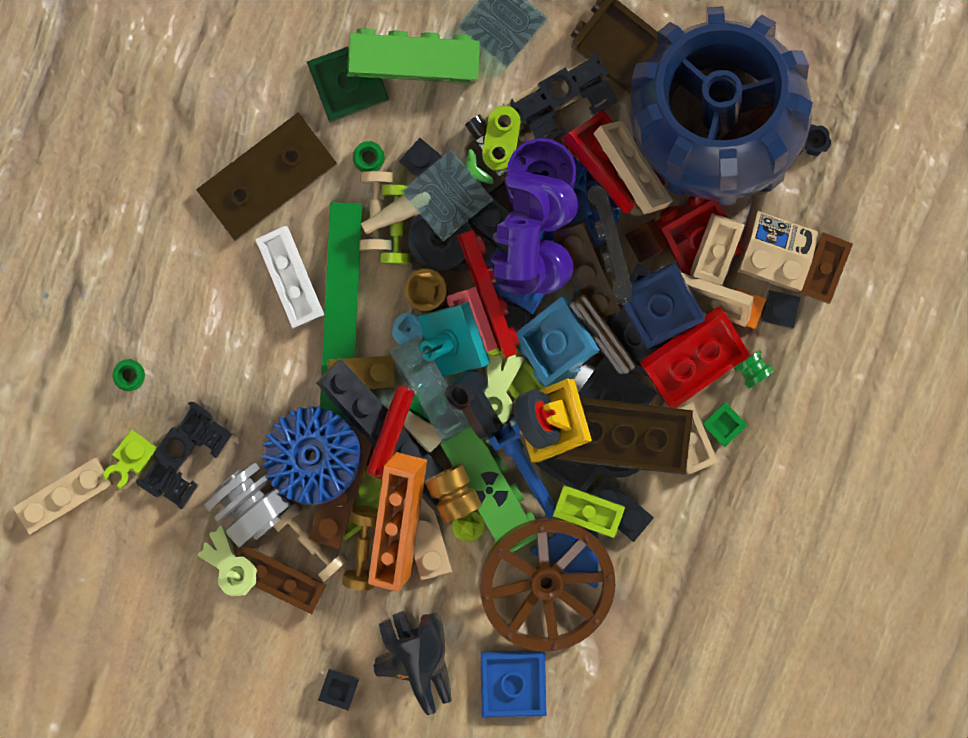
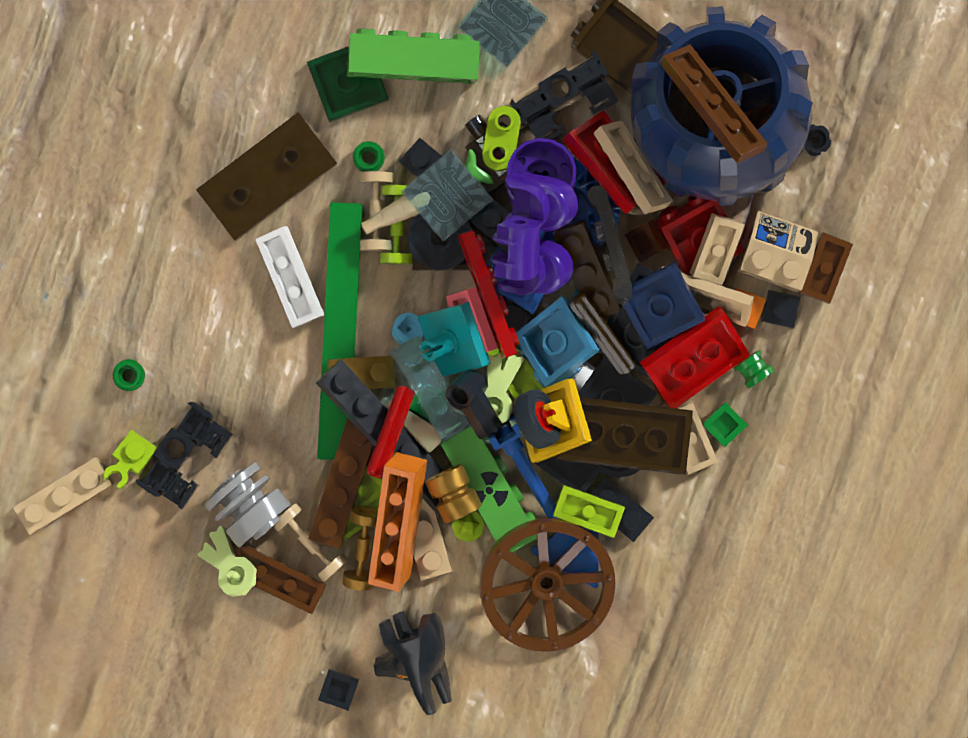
(289, 453): blue wheel -> none
(425, 290): pearl gold wheel -> none
(513, 684): blue tile -> none
(713, 104): none -> reddish brown plate

